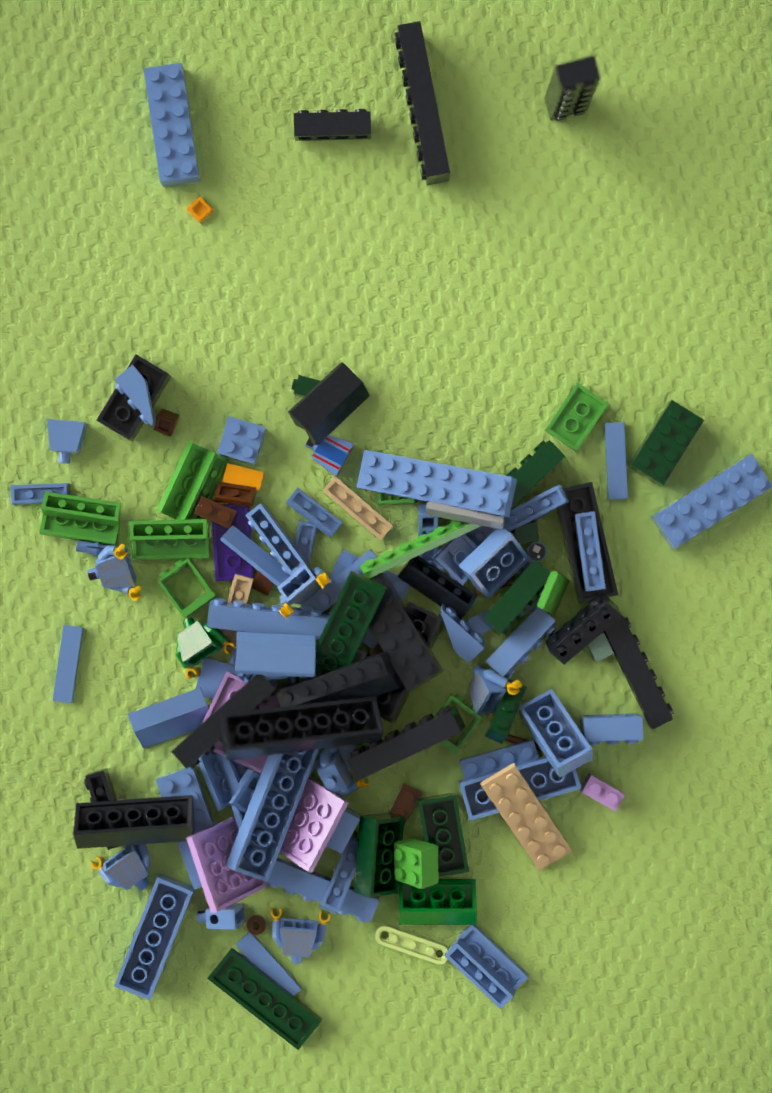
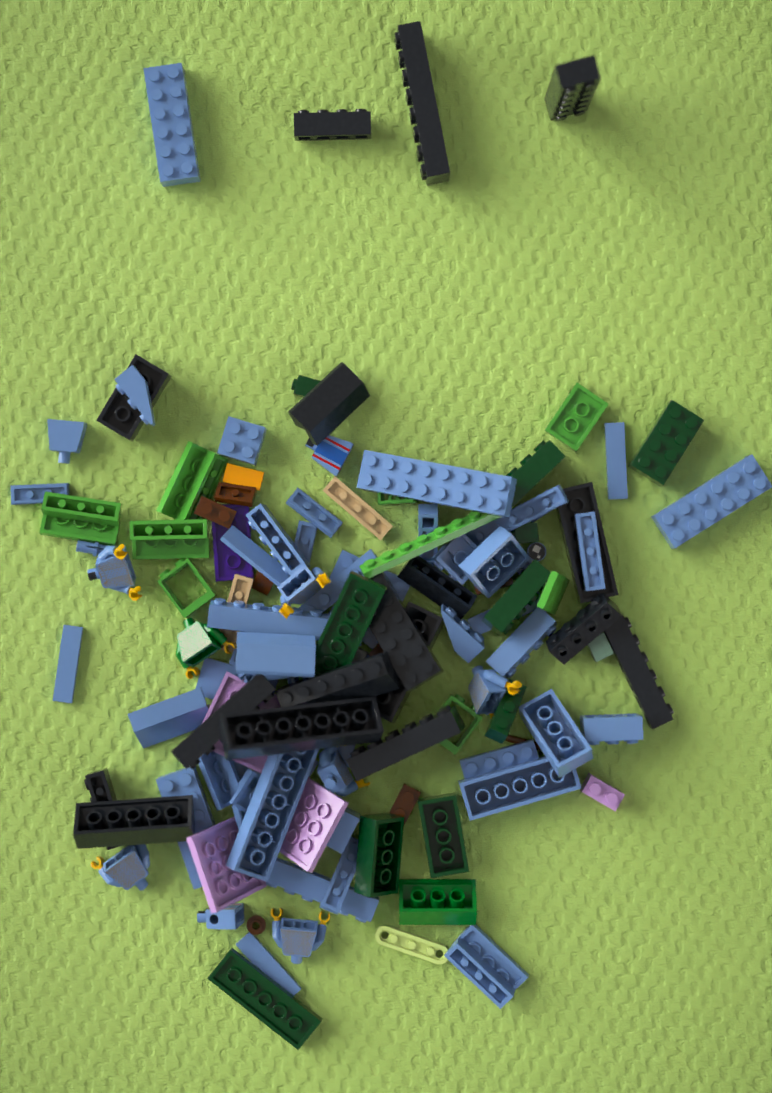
(154, 936): medium blue brick -> none
(166, 422): reddish brown slope -> none
(200, 209): light orange tile -> none
(416, 862): bright green brick -> none
(465, 515): light grey tile -> none
(526, 816): tan plate -> none

